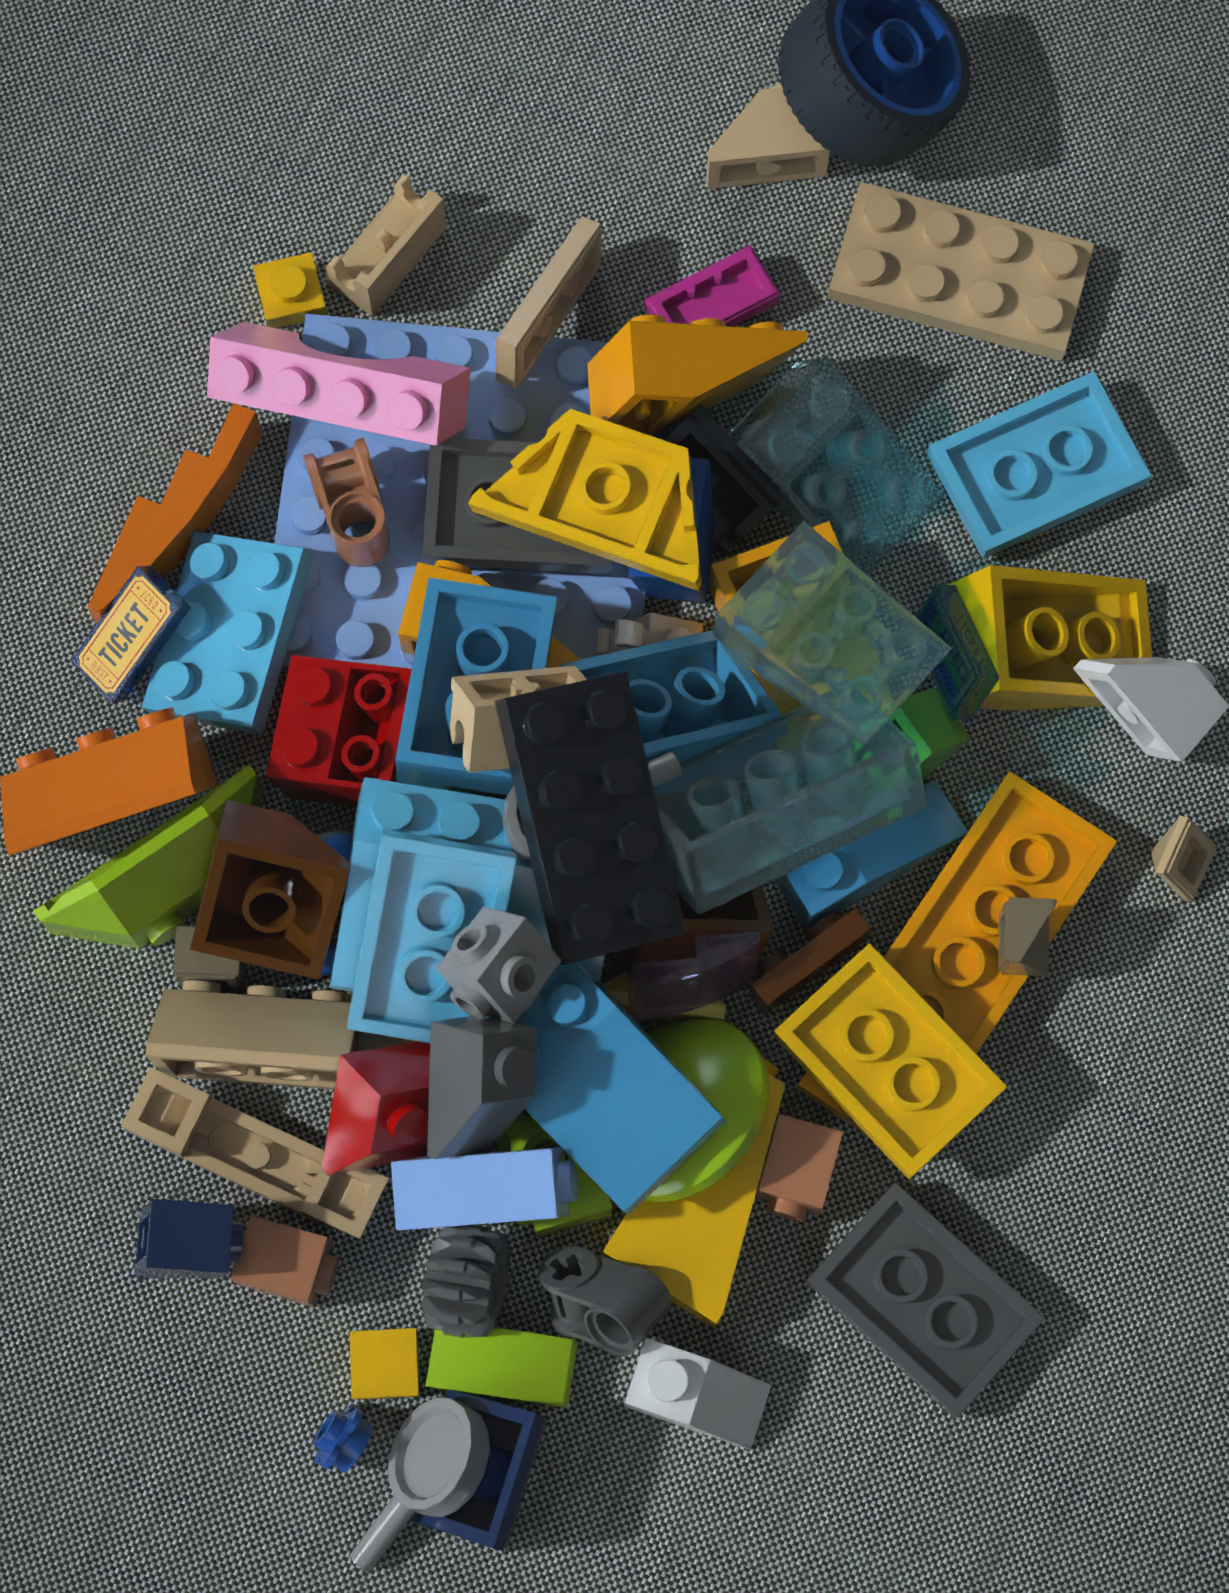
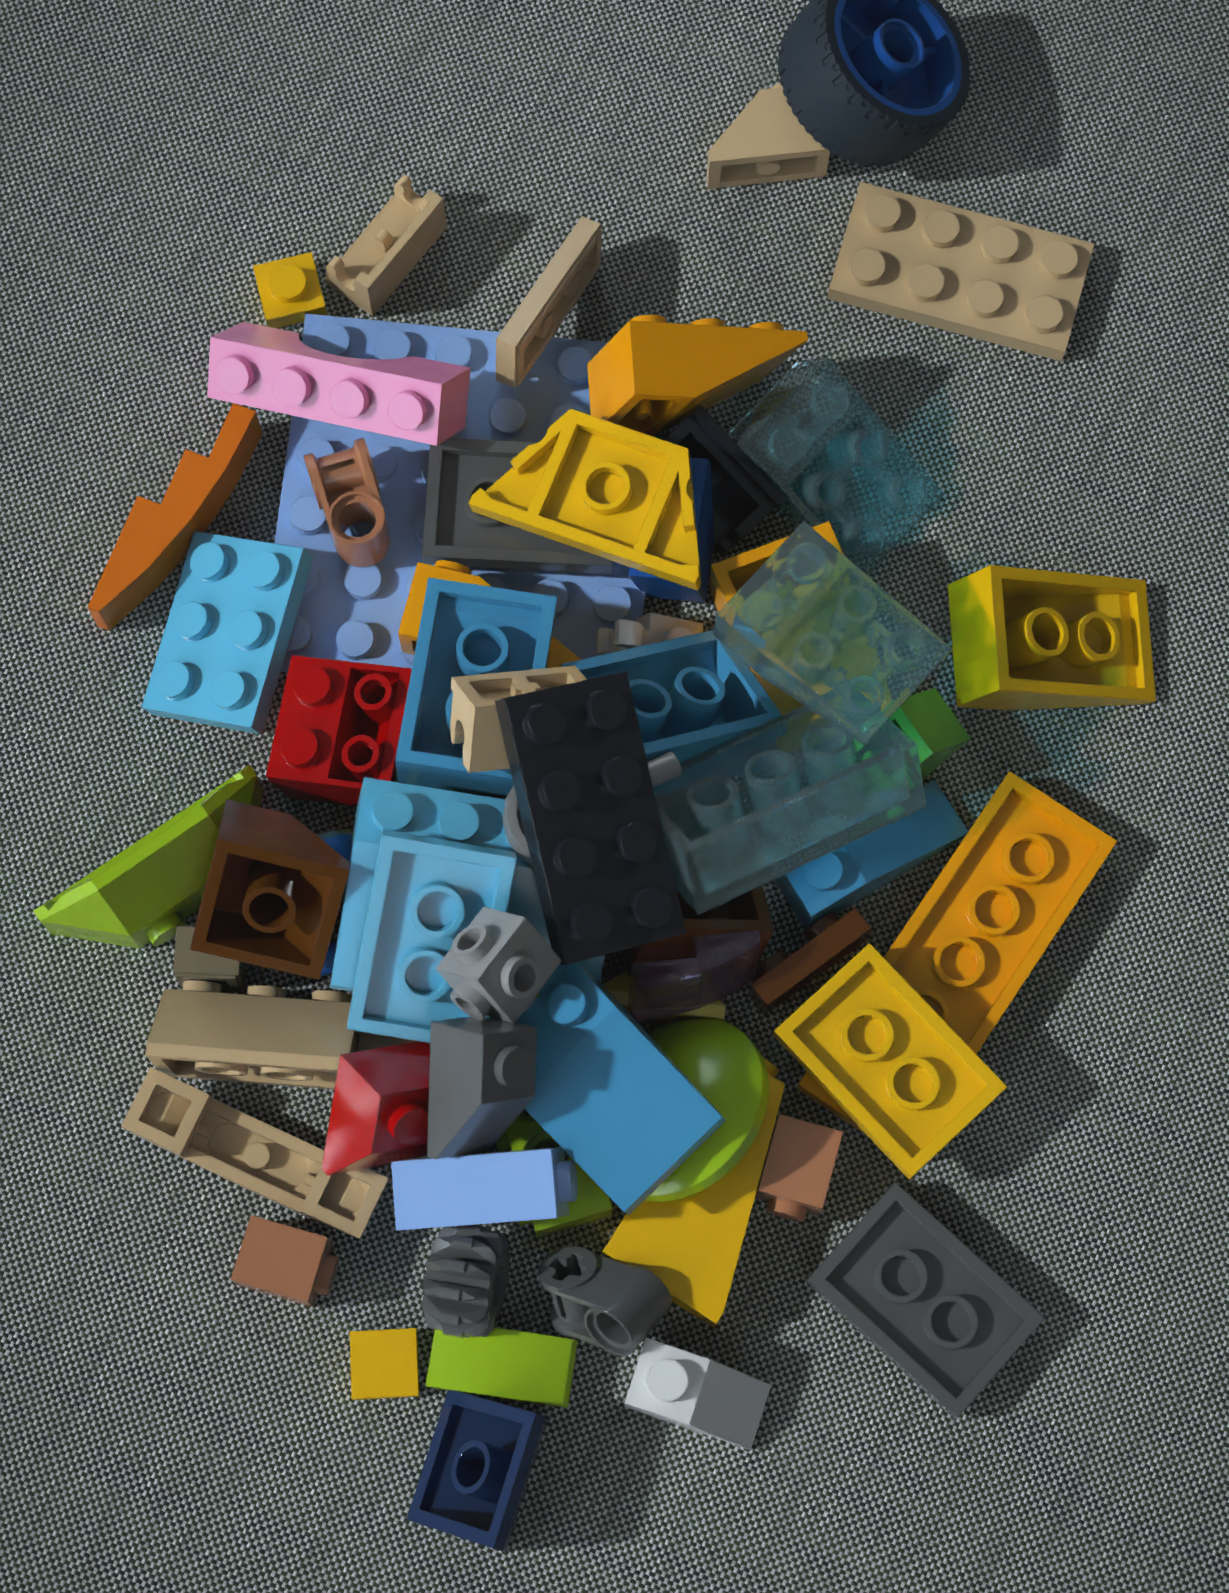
(104, 780): orange slope -> none
(130, 634): tile -> none
(186, 1240): dark blue slope -> none
(342, 1439): blue plate -> none
(430, 1469): light grey piece -> none
(725, 291): dark pink plate -> none
(967, 671): tile -> none
(1024, 936): dark tan slope -> none
(1038, 464): medium azure plate -> none
(1157, 700): white slope -> none
(1183, 857): tan slope -> none

